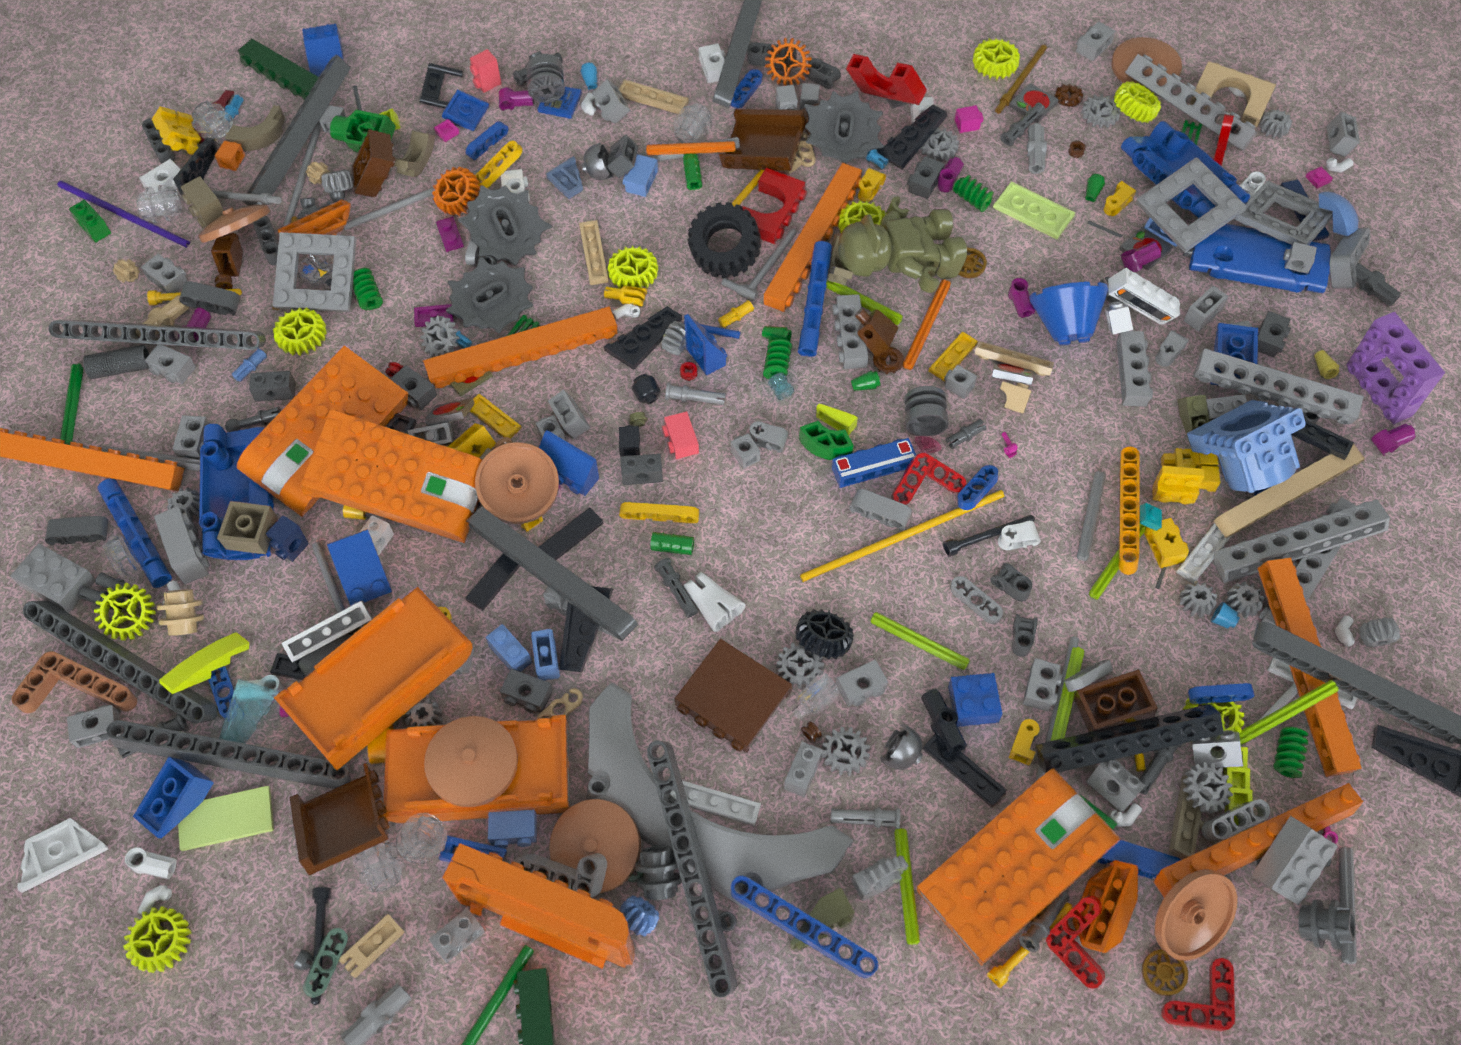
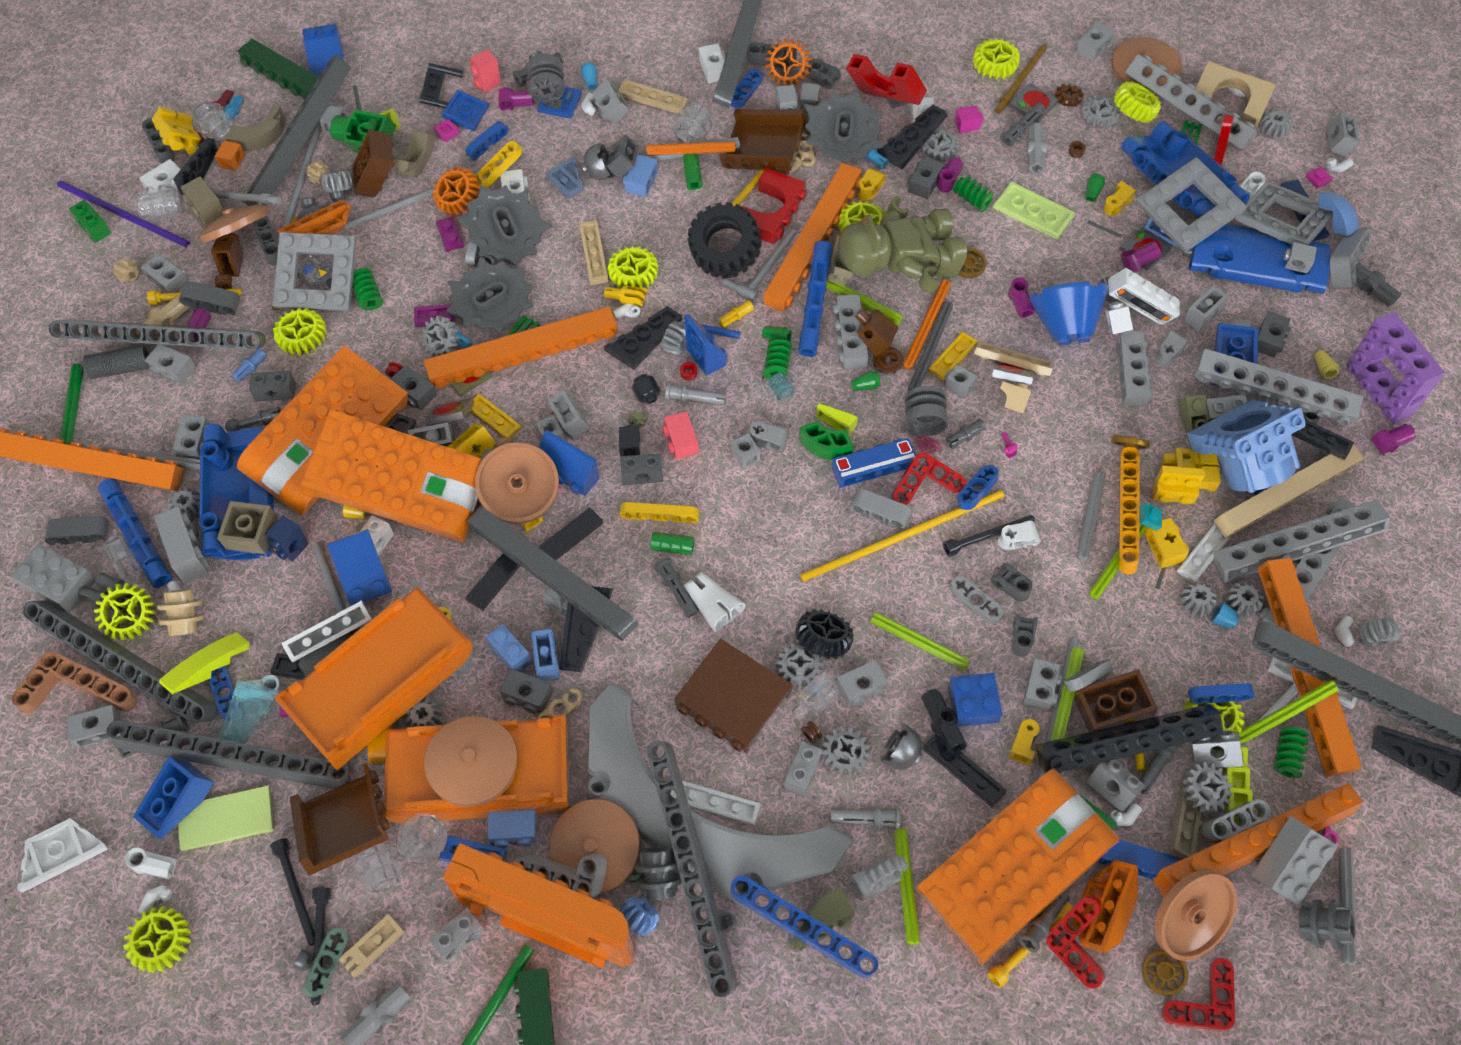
(281, 849): none -> black piece
(931, 345): none -> dark grey axle
(1131, 441): none -> pearl gold wheel

